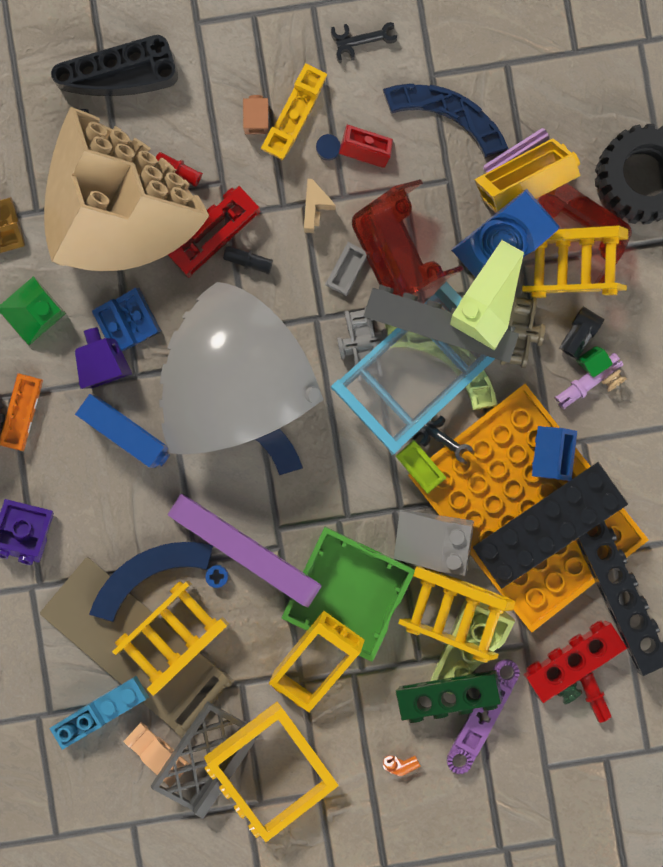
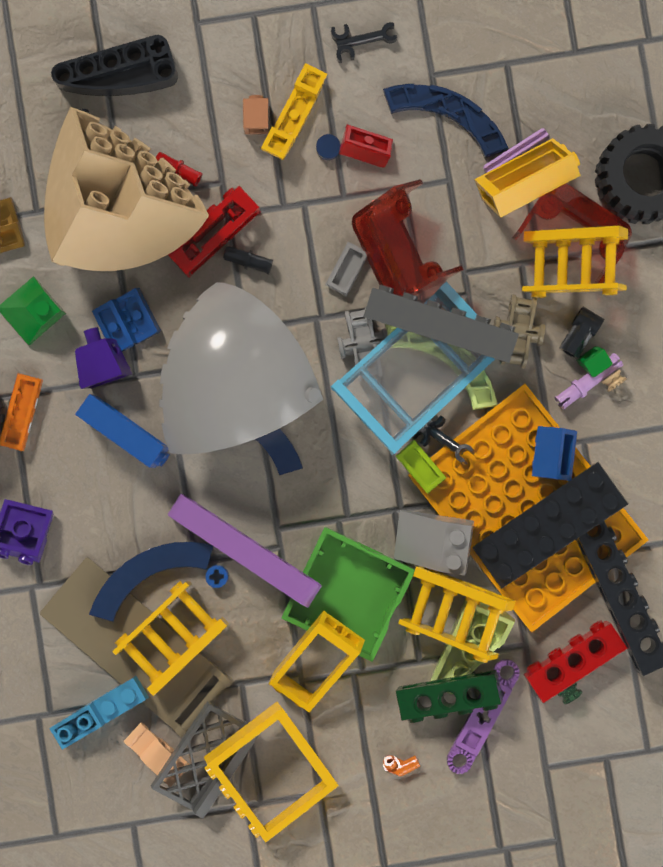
(315, 200): tan slope -> none
(489, 300): yellowish green wedge -> none
(519, 223): blue slope -> none
(595, 698): red axle -> none

